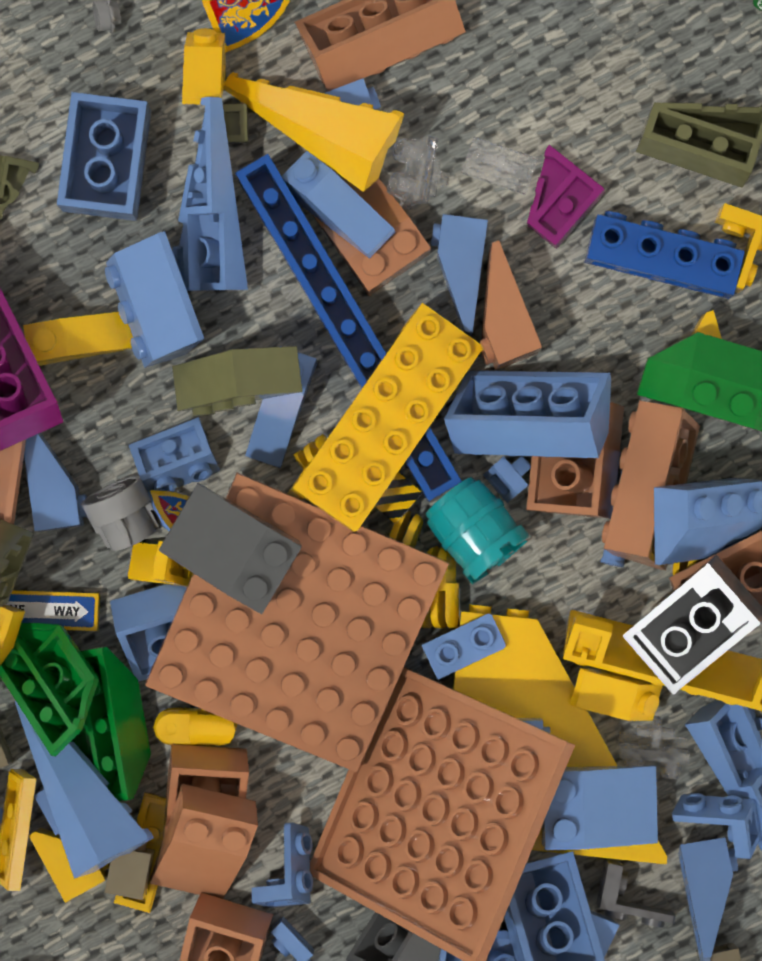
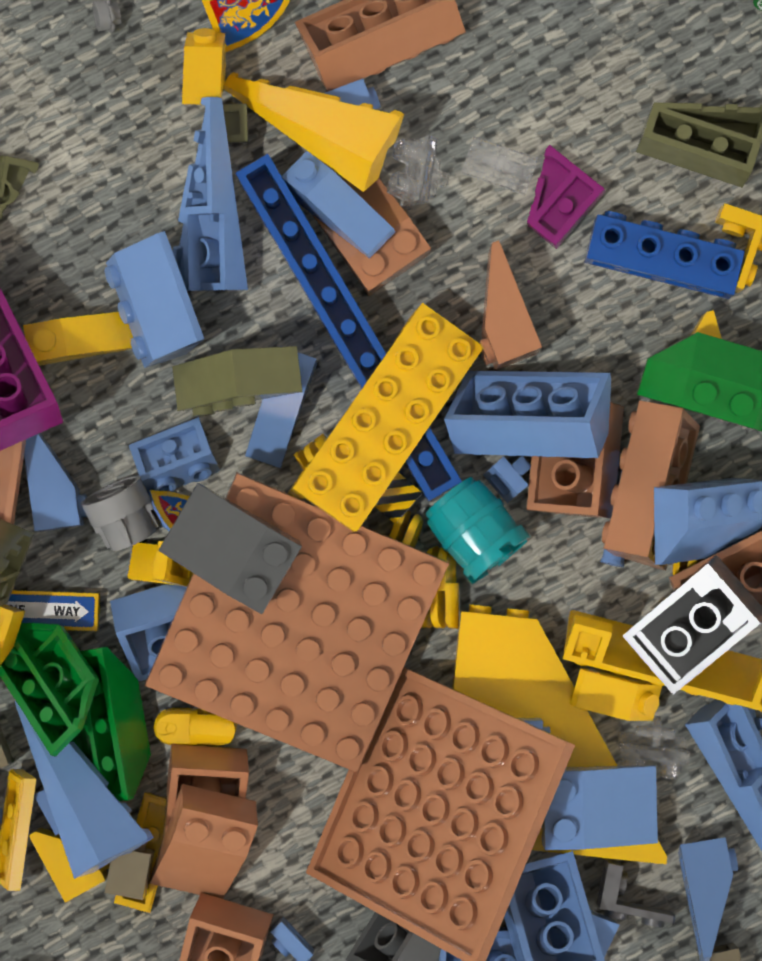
(104, 156): medium blue brick -> none
(298, 879): medium blue bracket -> none
(460, 257): medium blue slope -> none
(463, 646): medium blue bracket -> none
(731, 810): medium blue bracket -> none

